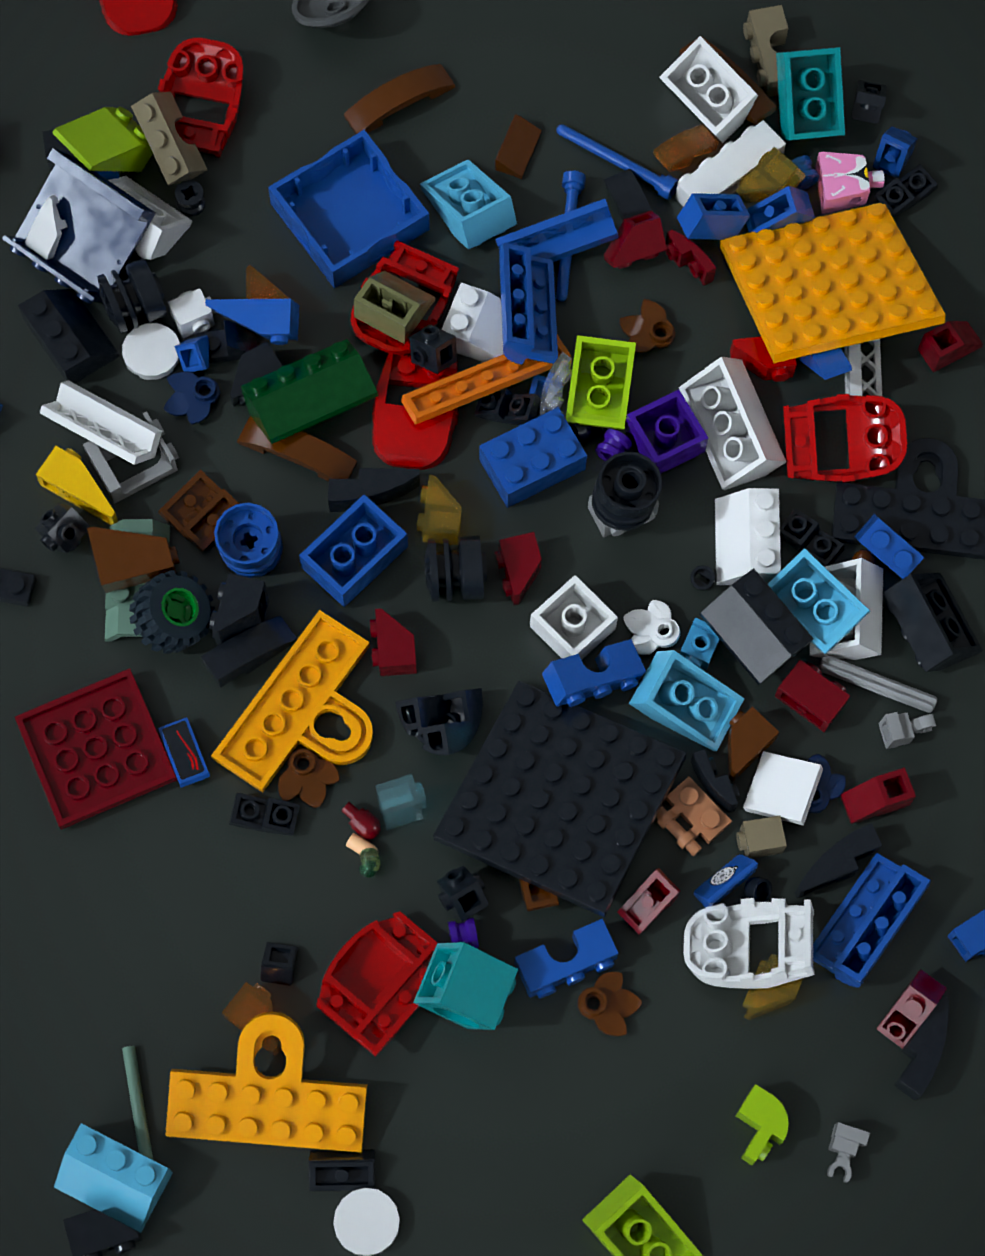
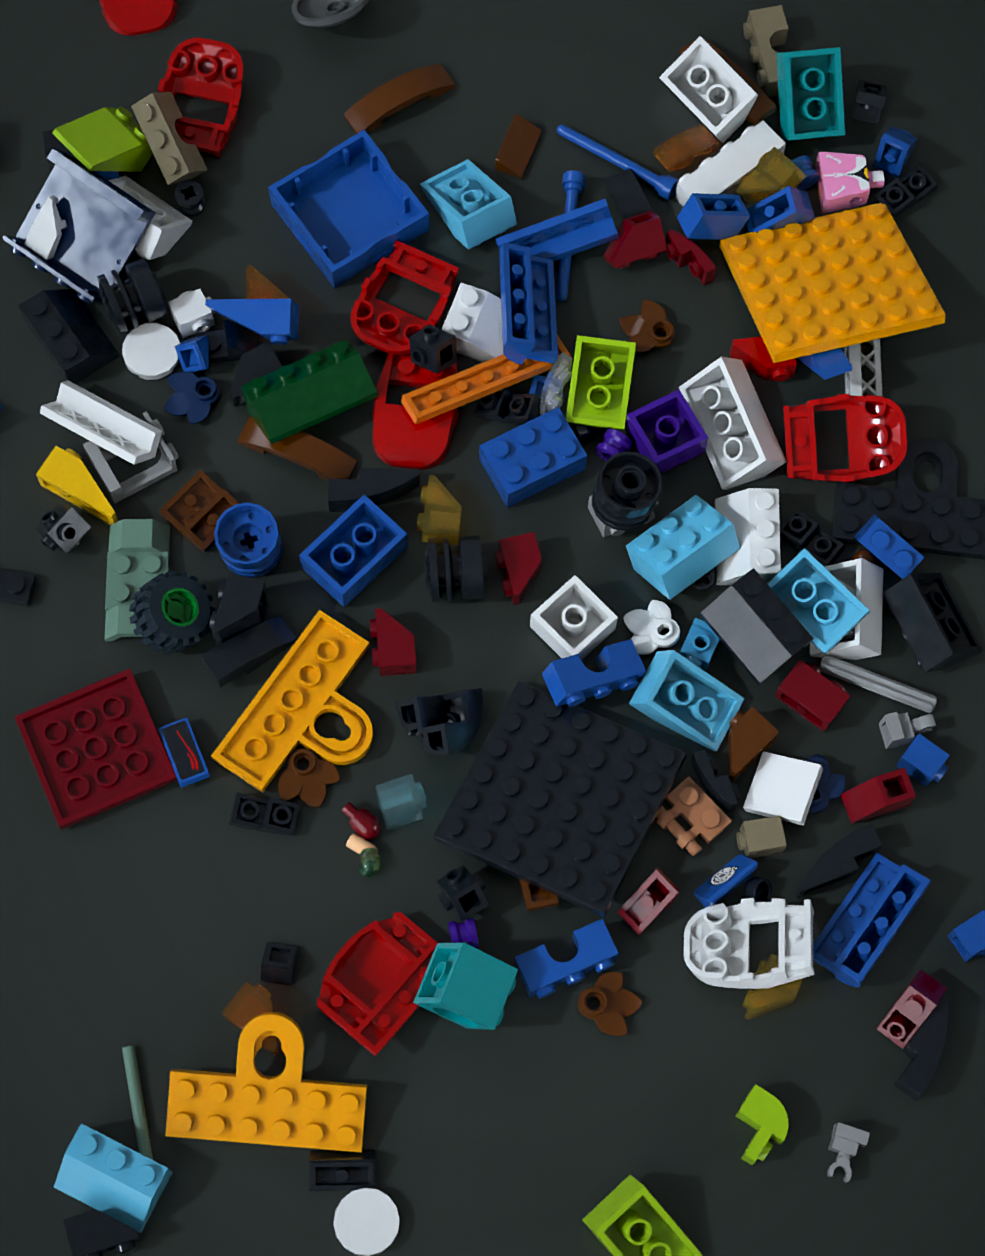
(130, 557): reddish brown slope -> none
(391, 305): olive slope -> none
(683, 546): none -> medium azure brick
(924, 761): none -> blue brick
(948, 344): dark red slope -> none

